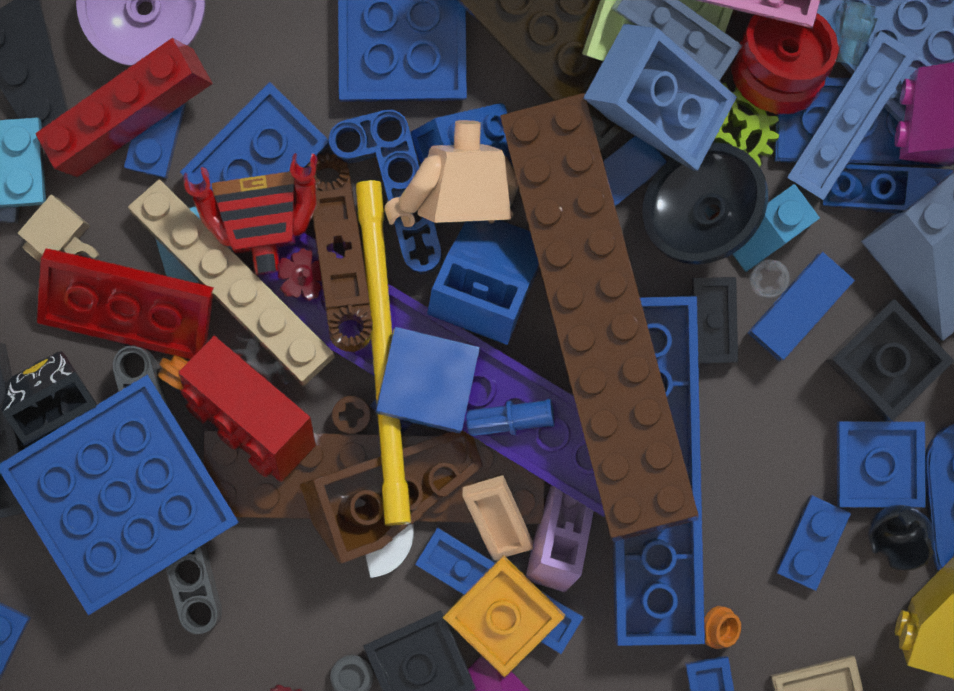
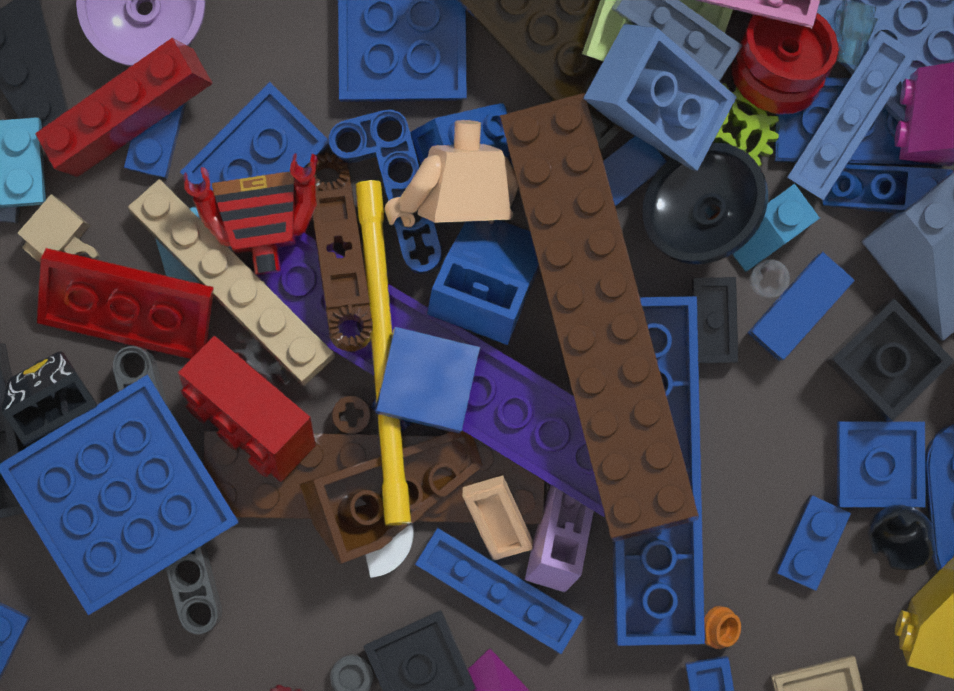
(170, 371): orange plate -> none
(300, 275): dark red plant -> none
(504, 616): light orange tile -> none
(510, 418): blue axle -> none

